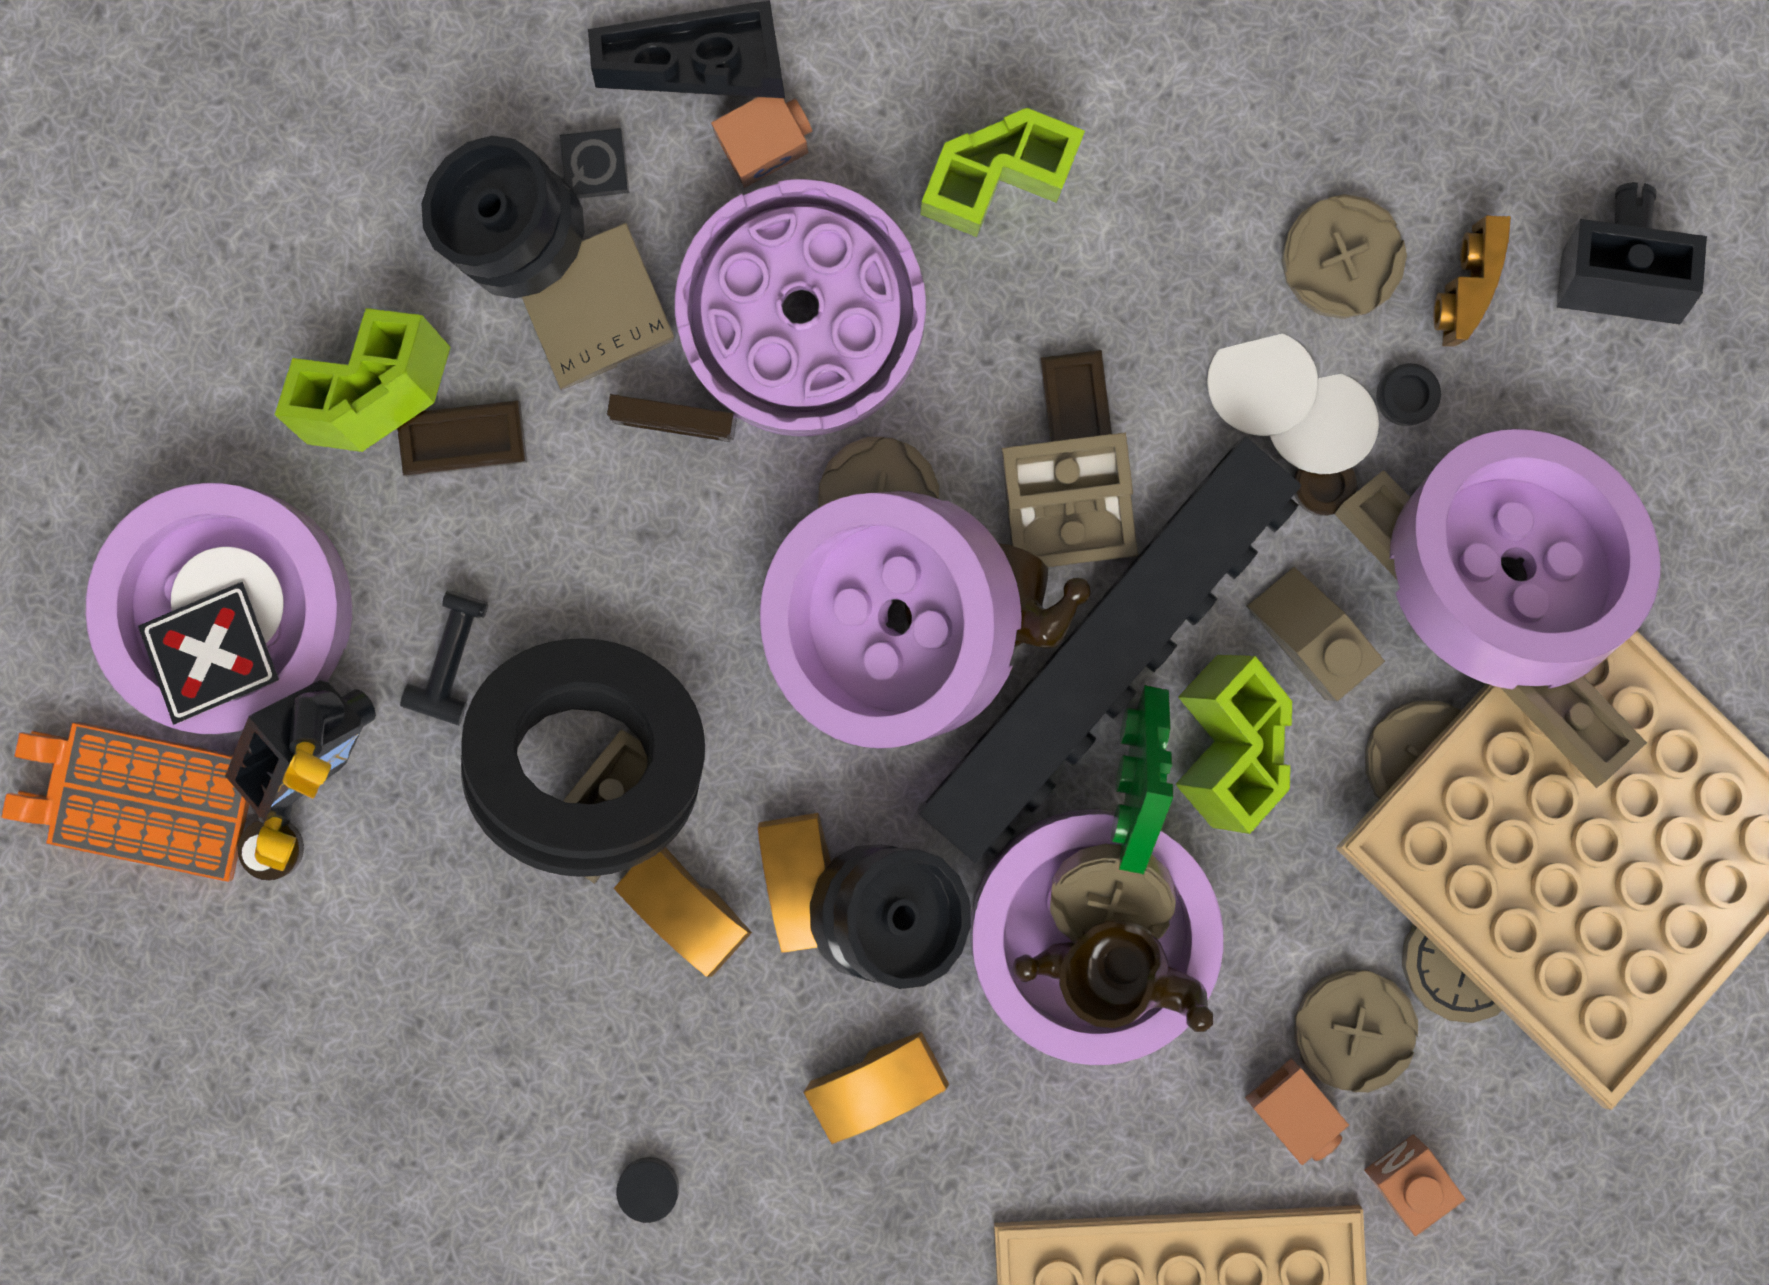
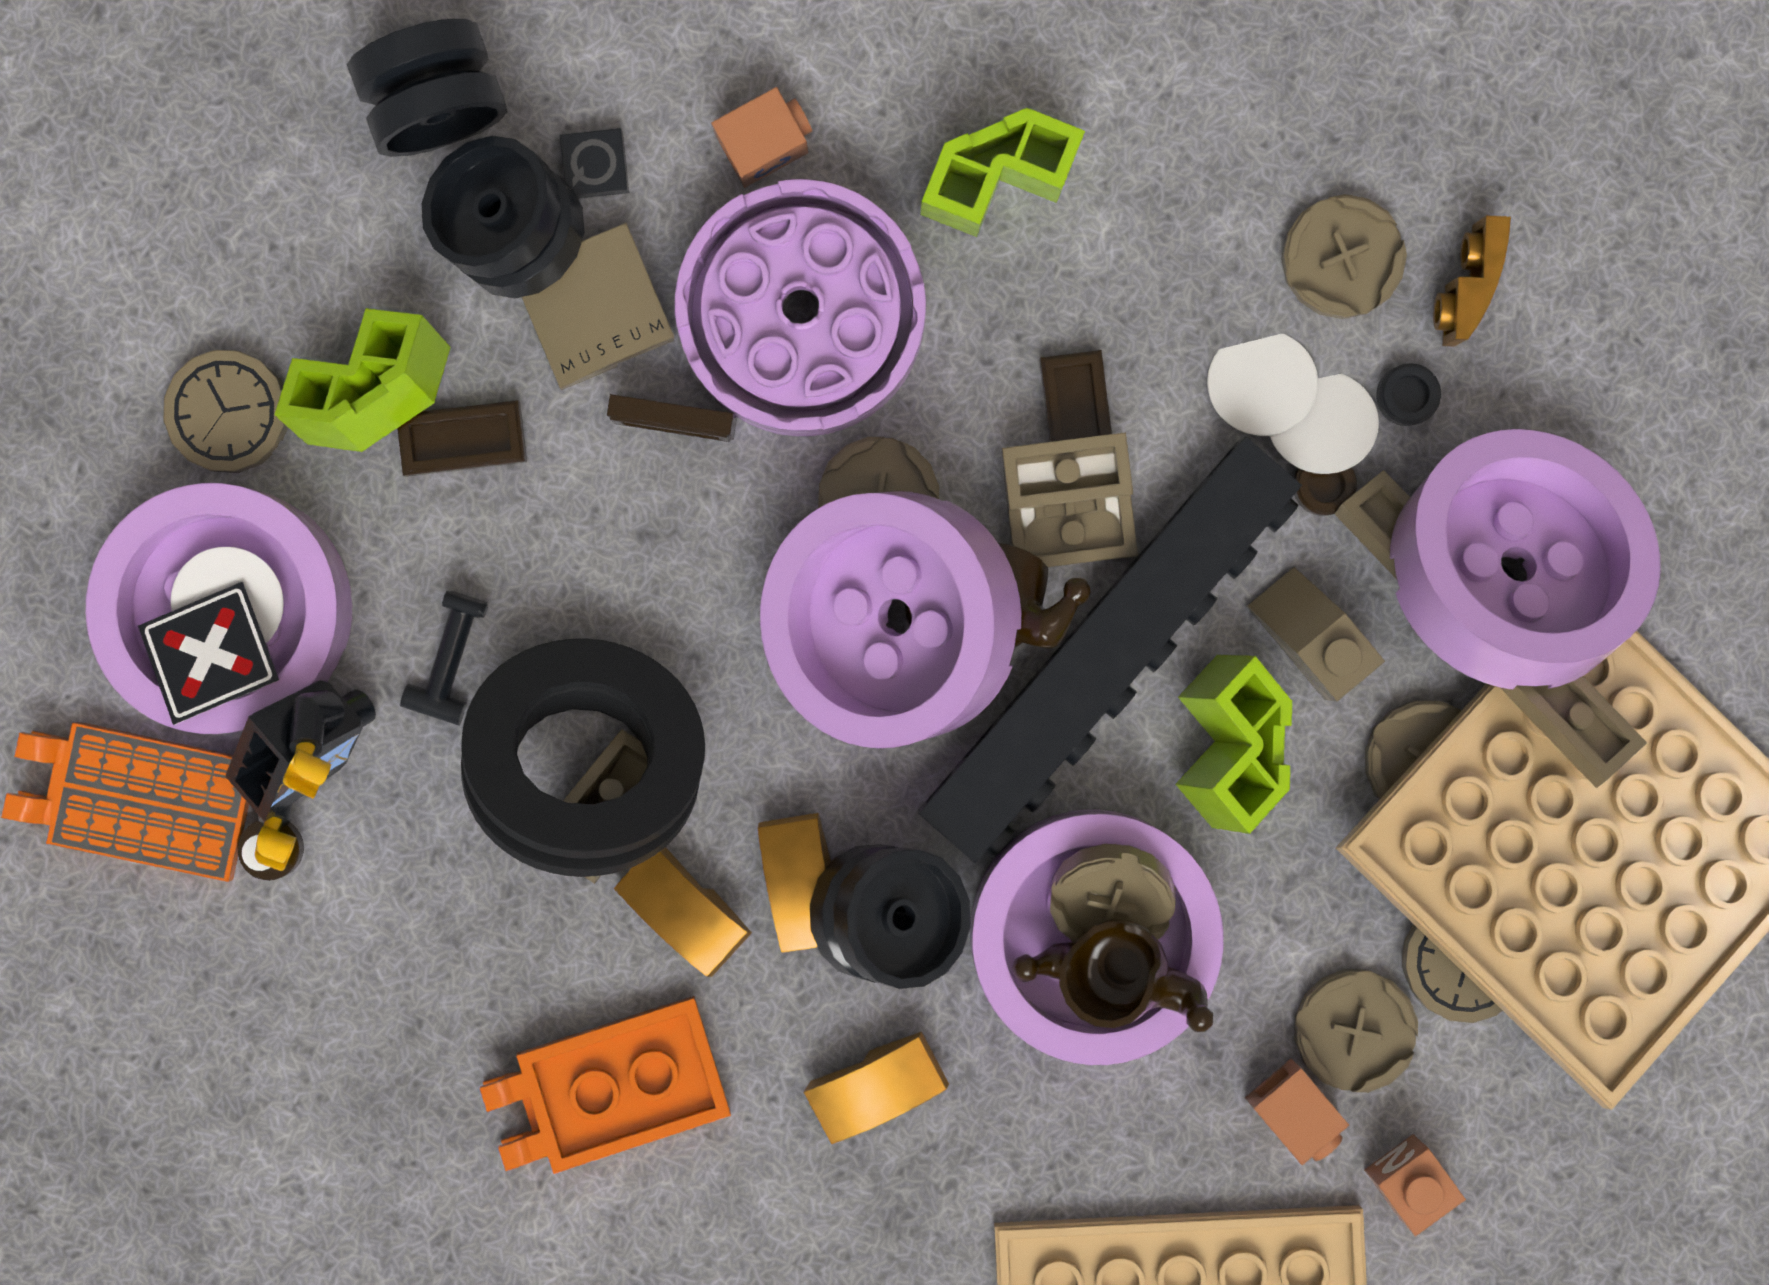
(224, 411): none -> dark tan tile
(427, 87): none -> black wheel
(611, 1088): none -> orange tile
(647, 1190): black tile -> none
(693, 52): black wing -> none
(1143, 779): green wing -> none
(1630, 266): black brick -> none

